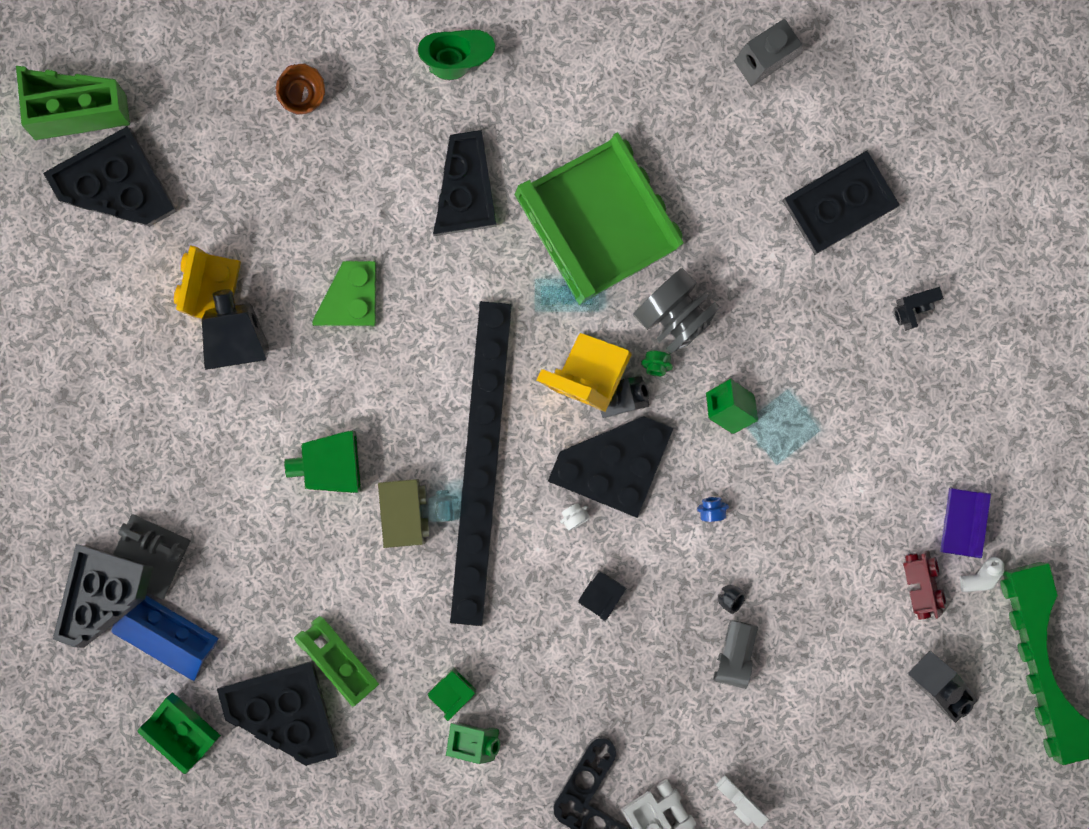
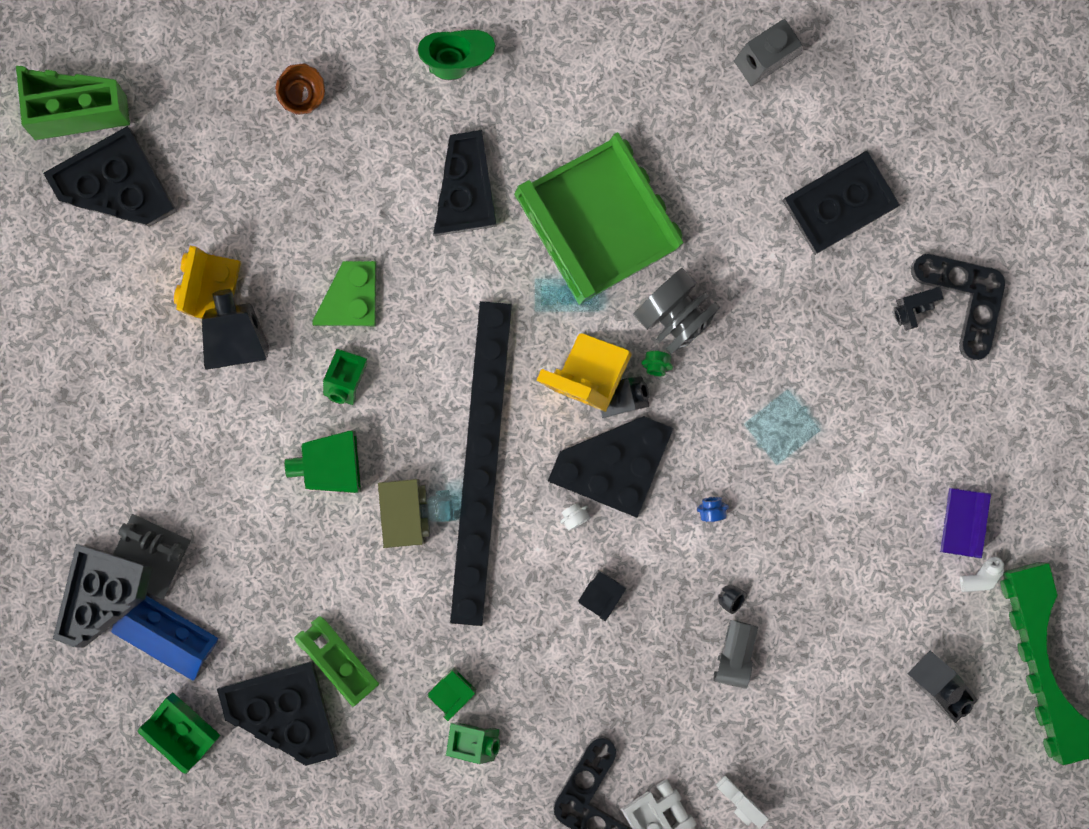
(343, 377): none -> green bracket
(731, 406): green panel -> none
(927, 598): dark red hinge -> none
(978, 297): none -> black beam

